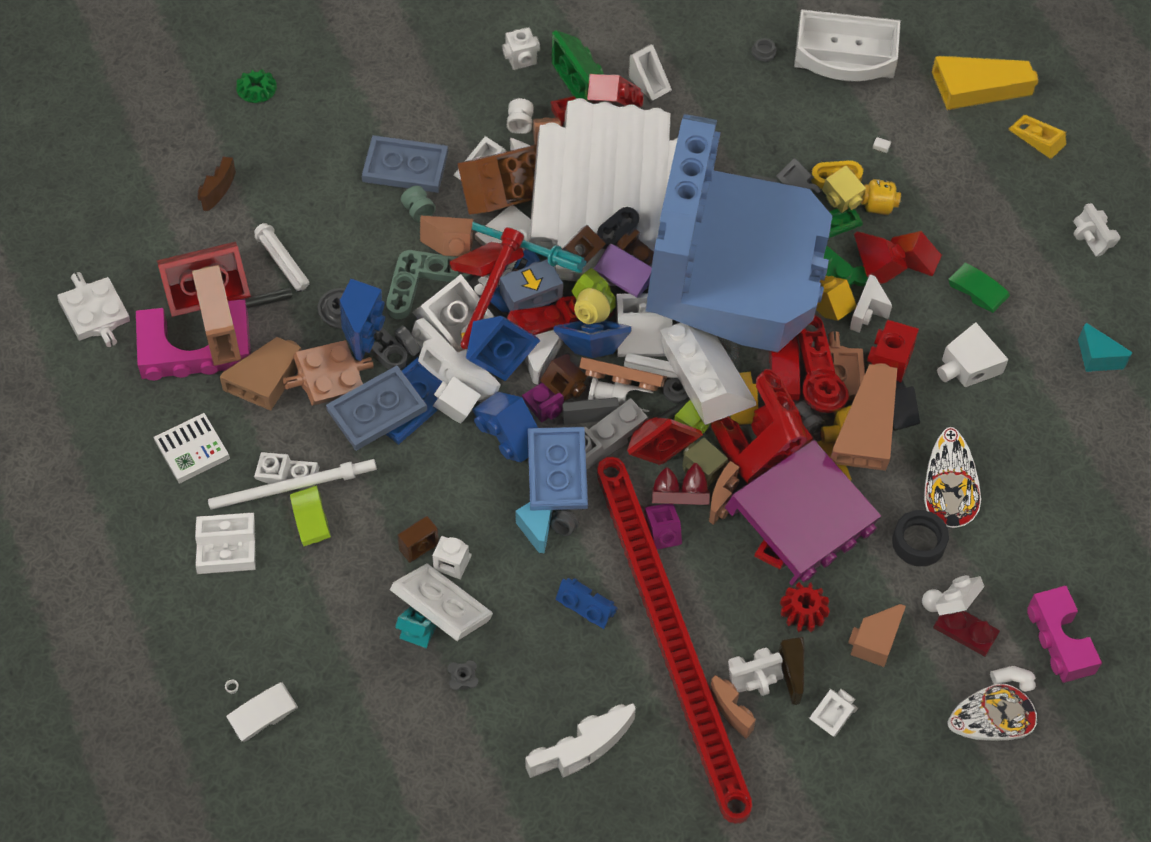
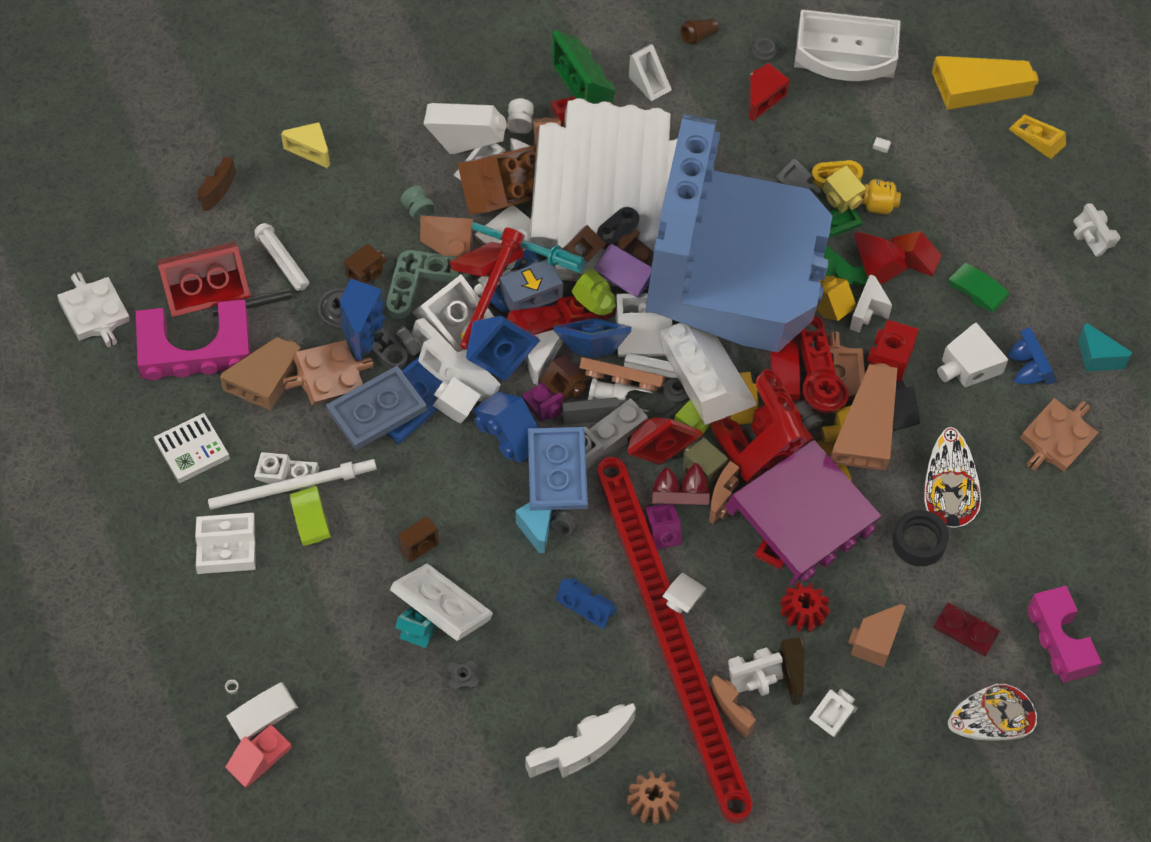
(216, 315): nougat slope -> none
(256, 94): green gear -> none
(257, 756): none -> coral slope
(308, 143): none -> light yellow slope
(365, 264): none -> reddish brown brick
(405, 163): sand blue plate -> none
(453, 552): white brick -> none
(464, 125): none -> white slope
(521, 48): white brick -> none
(592, 306): light yellow cone -> none
(614, 90): slope -> none
(660, 806): none -> nougat gear
(683, 593): none -> white slope
(697, 30): none -> reddish brown cone
(766, 89): none -> red slope
(956, 598): white plate -> none
(1016, 674): white arm -> none
(1035, 370): none -> blue tile
(1058, 435): none -> nougat plate

